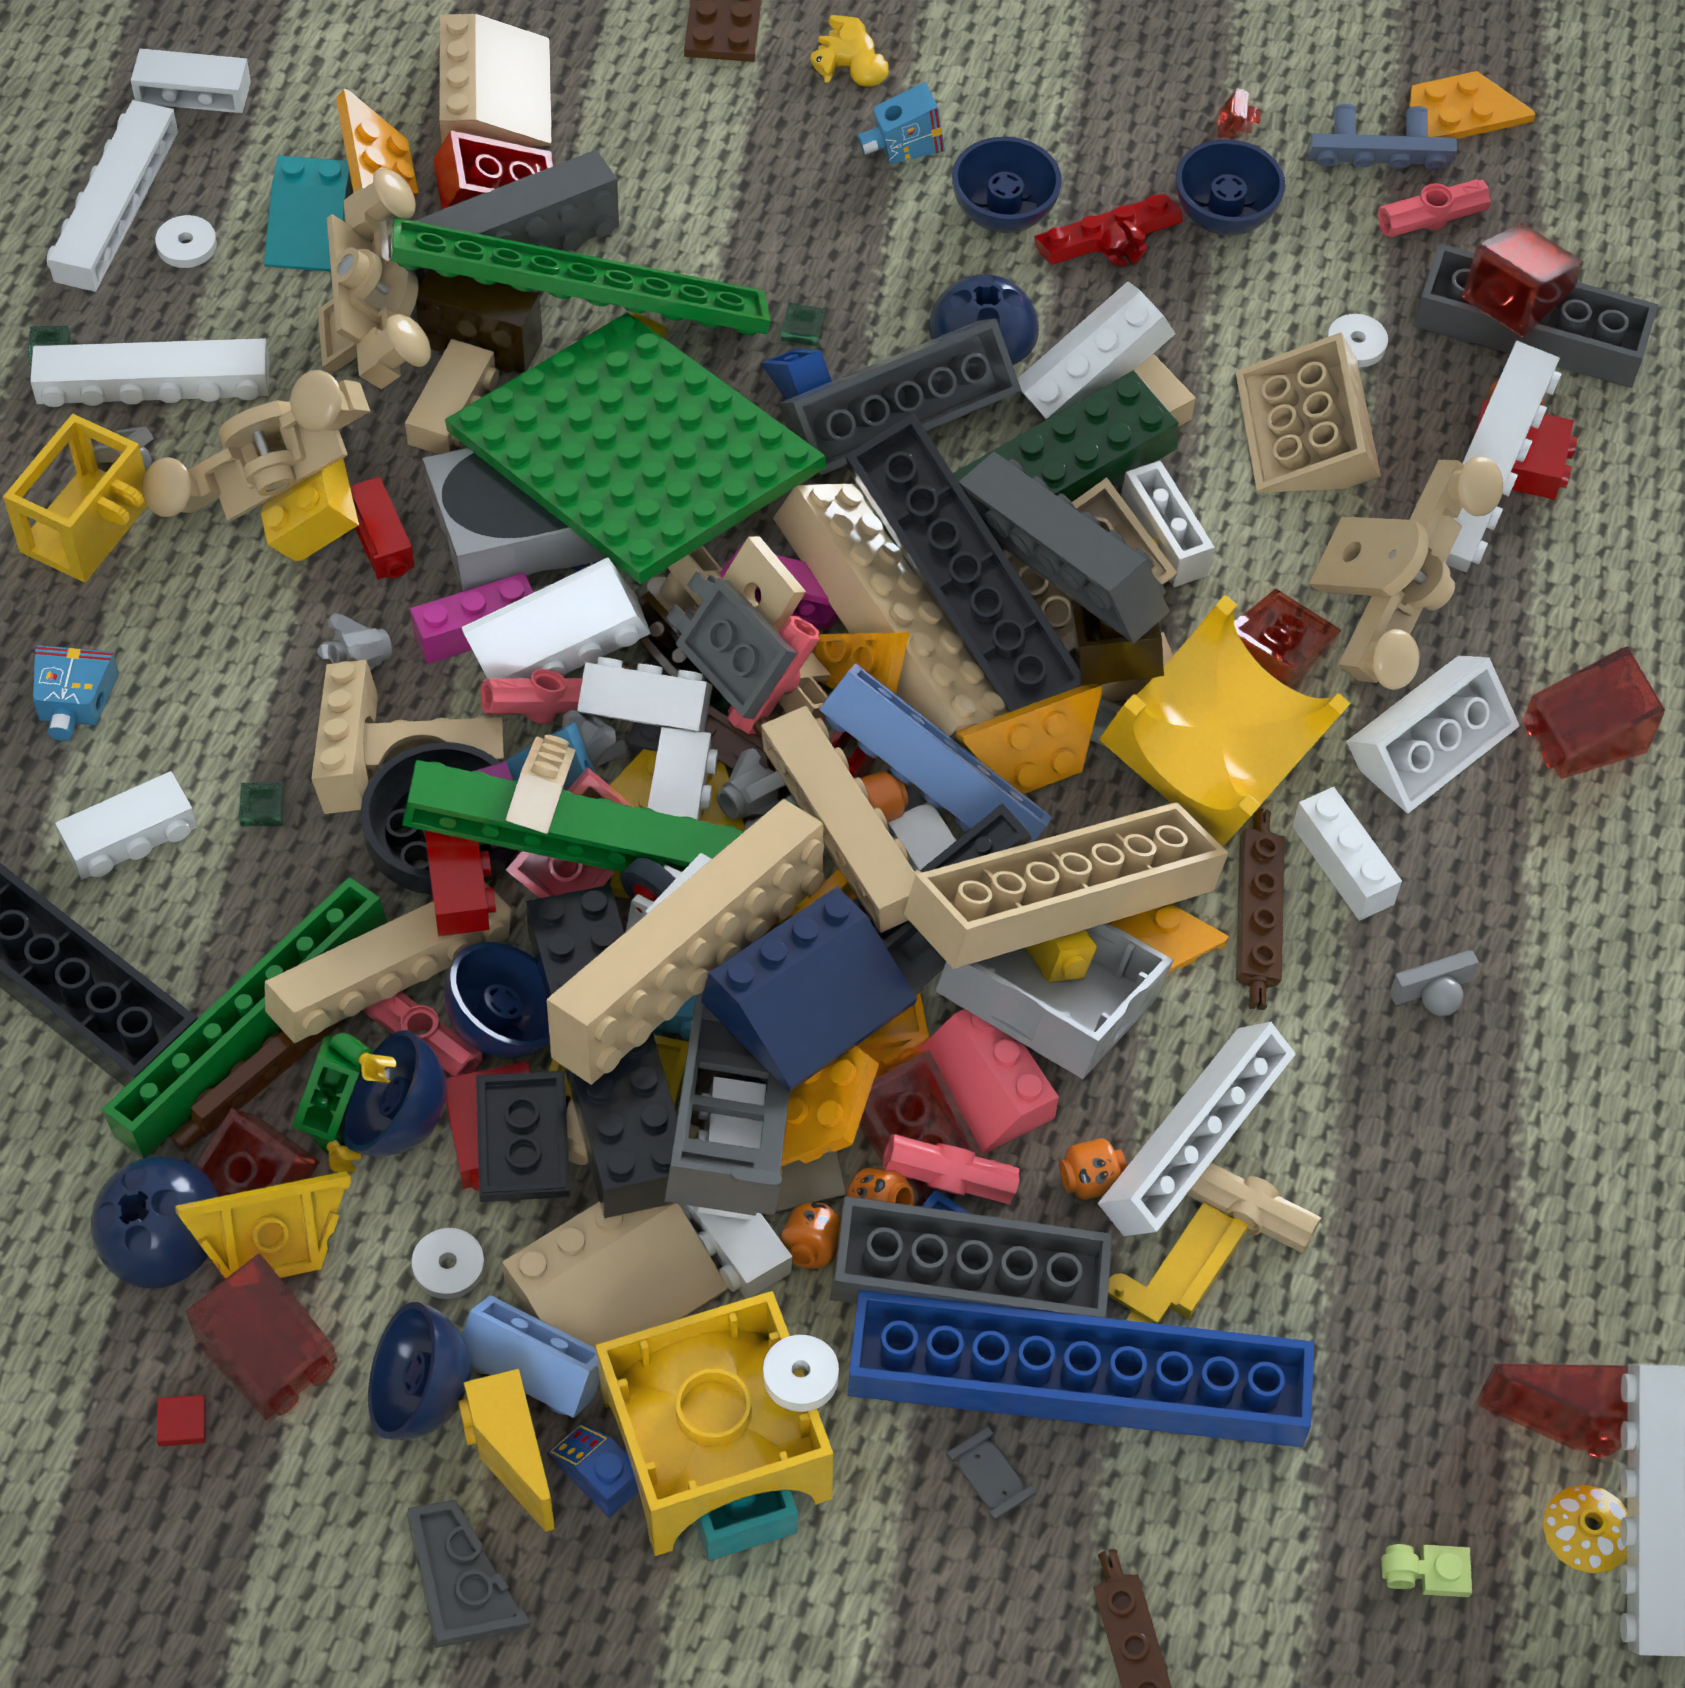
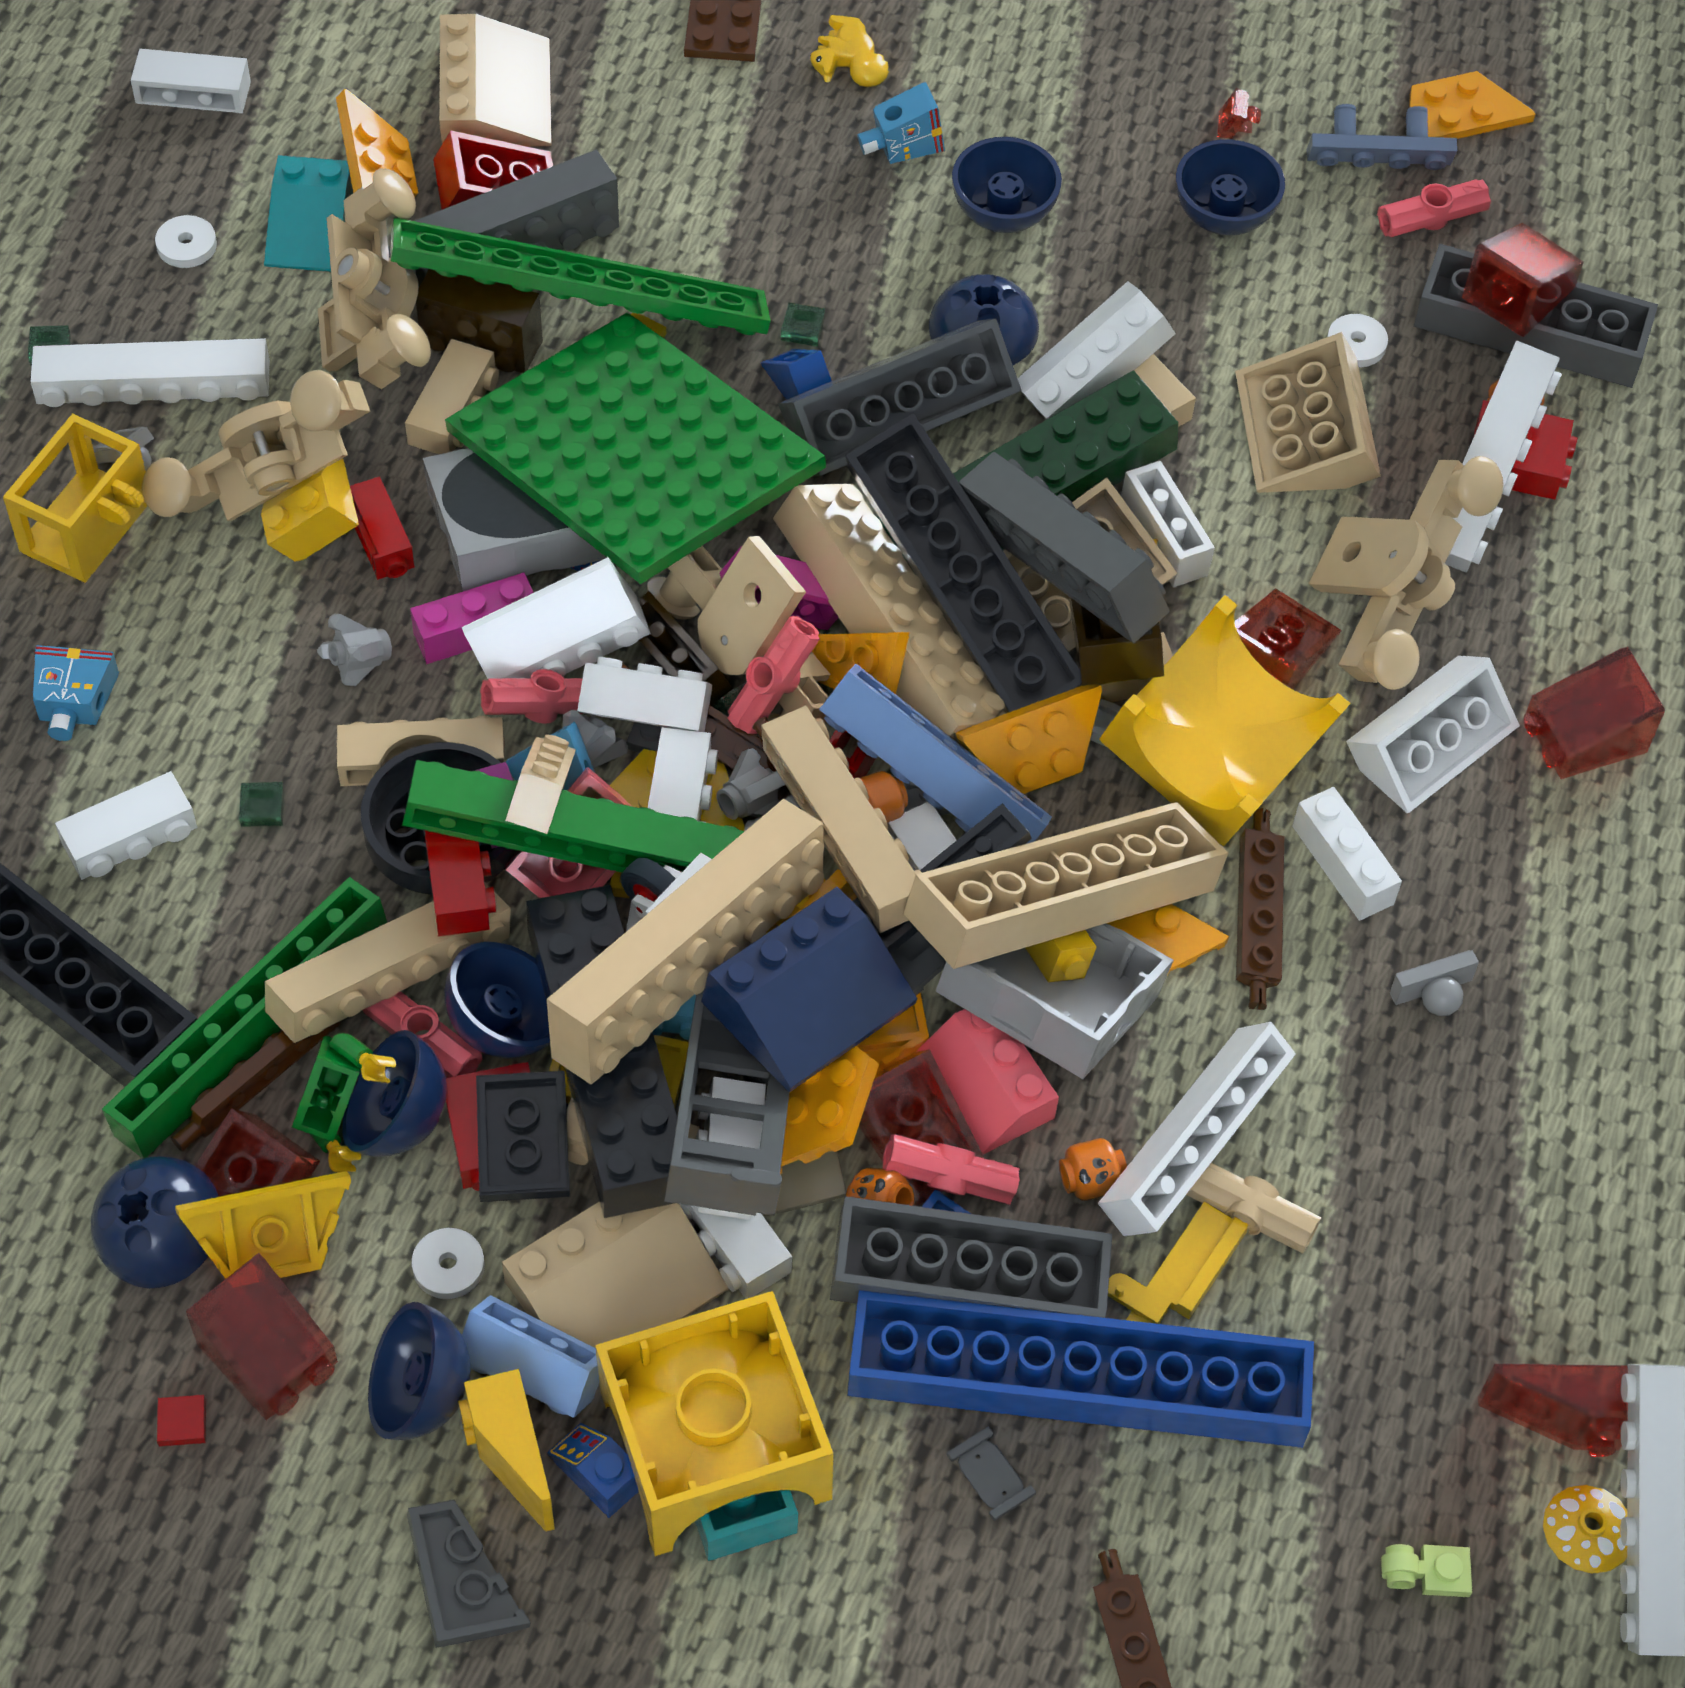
(112, 196): white brick -> none
(339, 758): tan arch -> none
(732, 644): dark grey tile -> none
(801, 1353): white piece -> none
(812, 1233): orange head -> none
(1111, 233): red plate -> none

